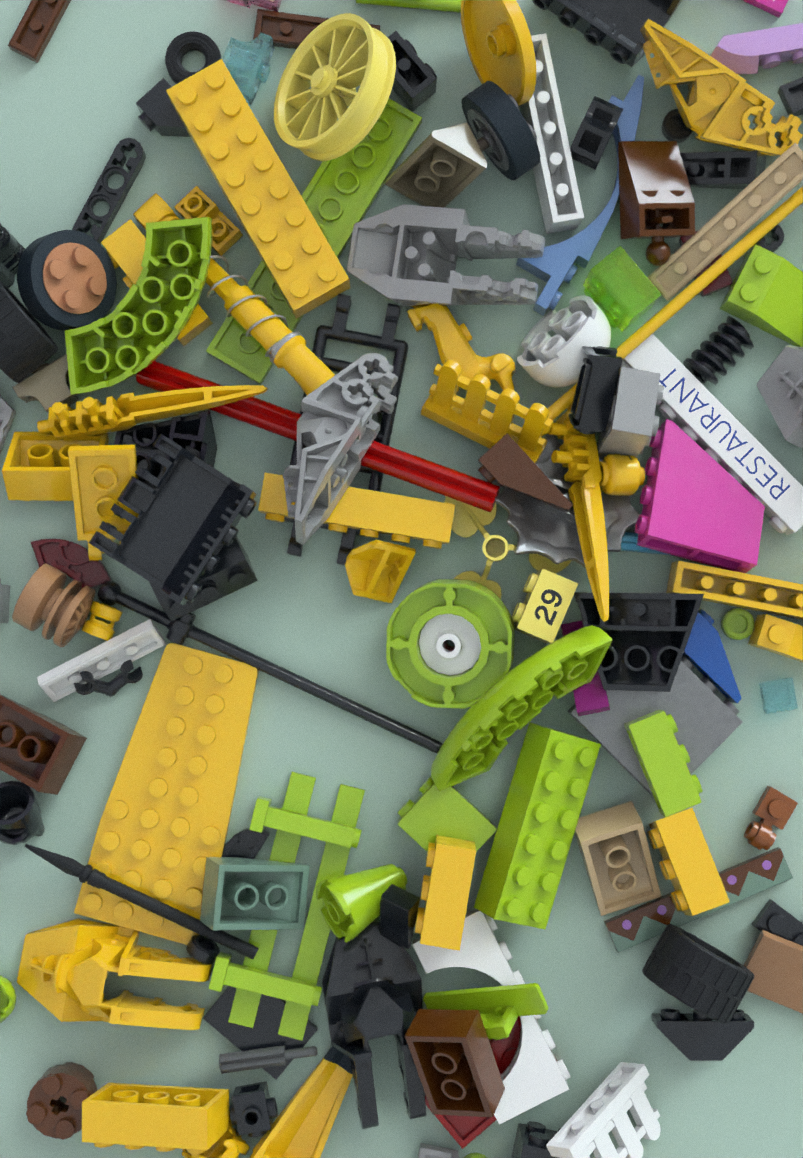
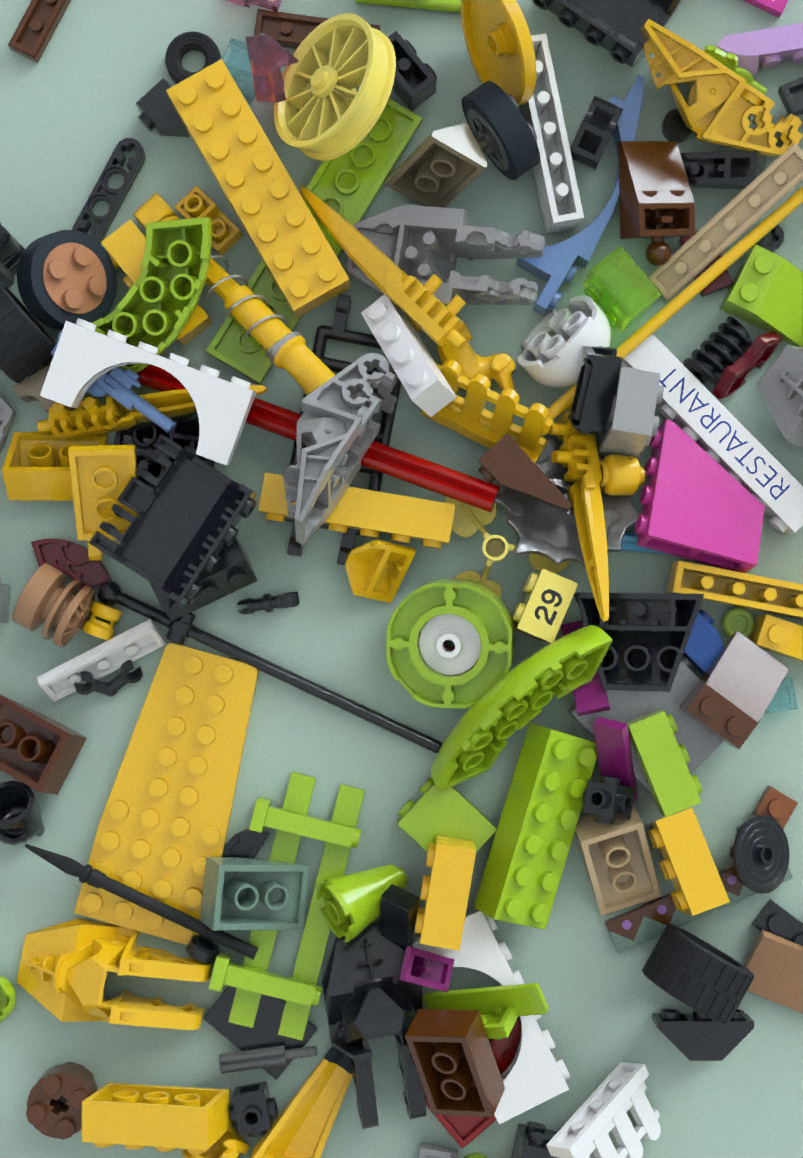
(87, 355): none -> white arch
(119, 385): none -> medium blue piece
(265, 60): none -> clear pink slope
(269, 602): none -> black piece
(403, 290): none -> yellow piece
(408, 356): none -> white brick
(426, 969): none -> magenta slope
(608, 800): none -> black brick
(615, 751): none -> magenta tile
(731, 62): none -> lime animal
(735, 690): none -> slope
(755, 356): none -> dark red tile
(760, 854): none -> black shield

